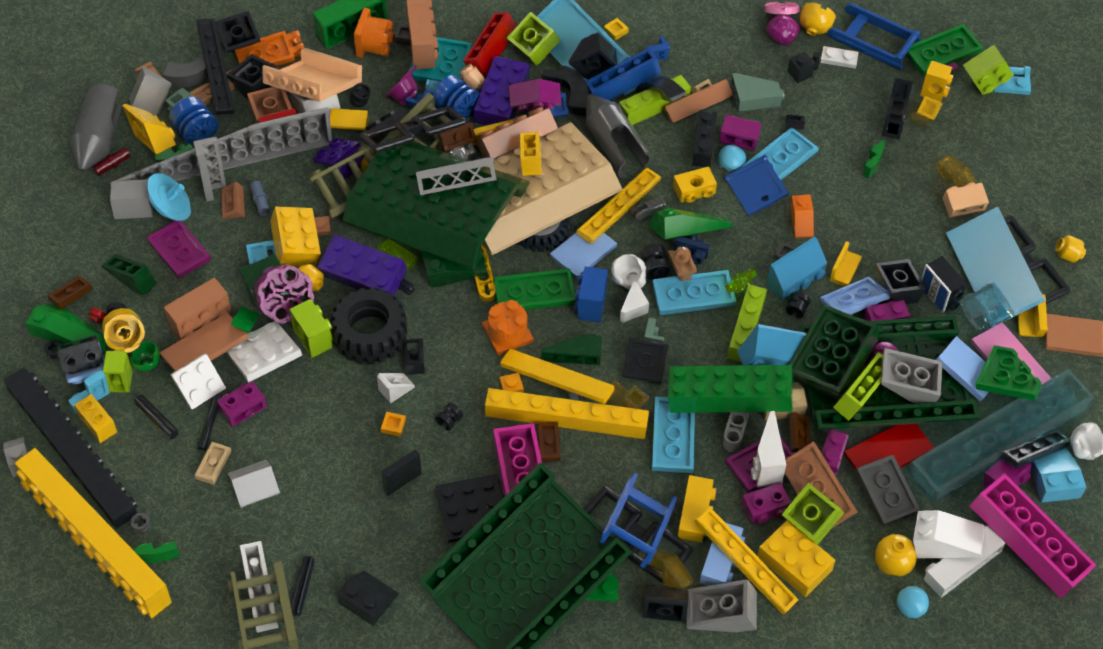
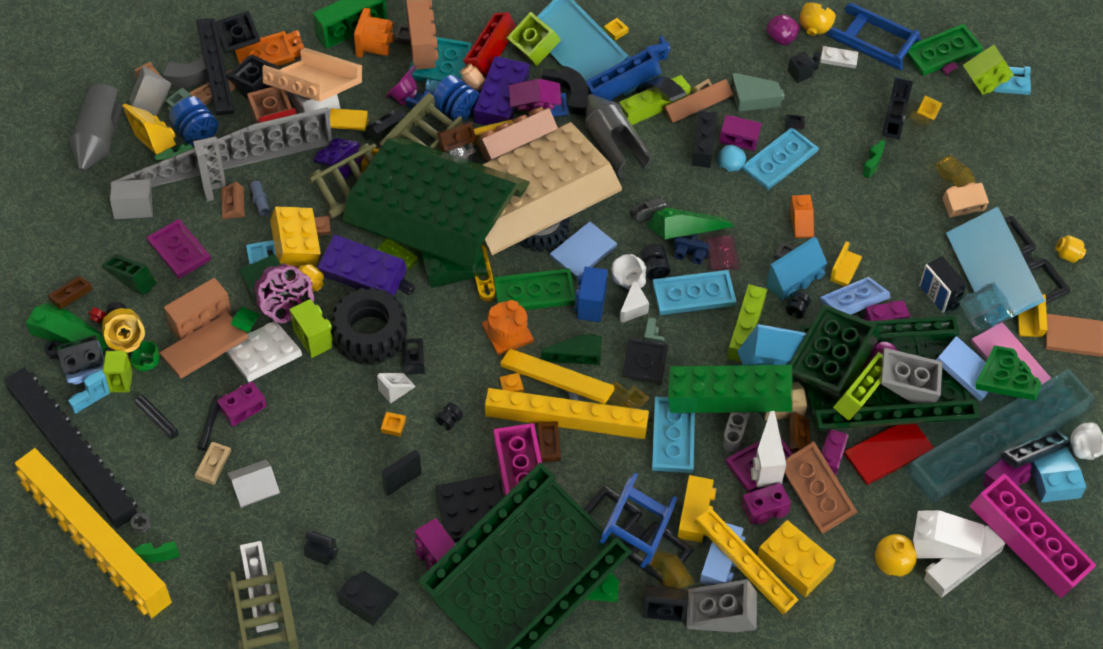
(14, 451): light grey slope -> none
(95, 418): yellow brick -> none
(112, 161): dark red pin -> none
(168, 197): medium azure piece -> none
(198, 381): white plate -> none
(302, 585): black axle -> none
(320, 547): none -> black brick
(360, 95): black wheel -> none
(412, 127): black bar -> none
(430, 173): light grey fence -> none
(432, 543): none -> magenta brick
(530, 153): yellow brick -> none
(593, 56): black slope -> none
(618, 205): yellow tile -> none
(682, 263): medium nougat hips -> none
(694, 185): yellow brick -> none
(723, 253): none -> clear pink plate
(740, 281): clear neon green plate -> none
(755, 182): blue container -> none
(781, 8): bright pink tile -> none
(813, 513): lime brick -> none
(887, 490): dark grey plate -> none
(901, 280): black slope -> none
(912, 602): medium azure hair -> none
(936, 81): yellow brick -> none

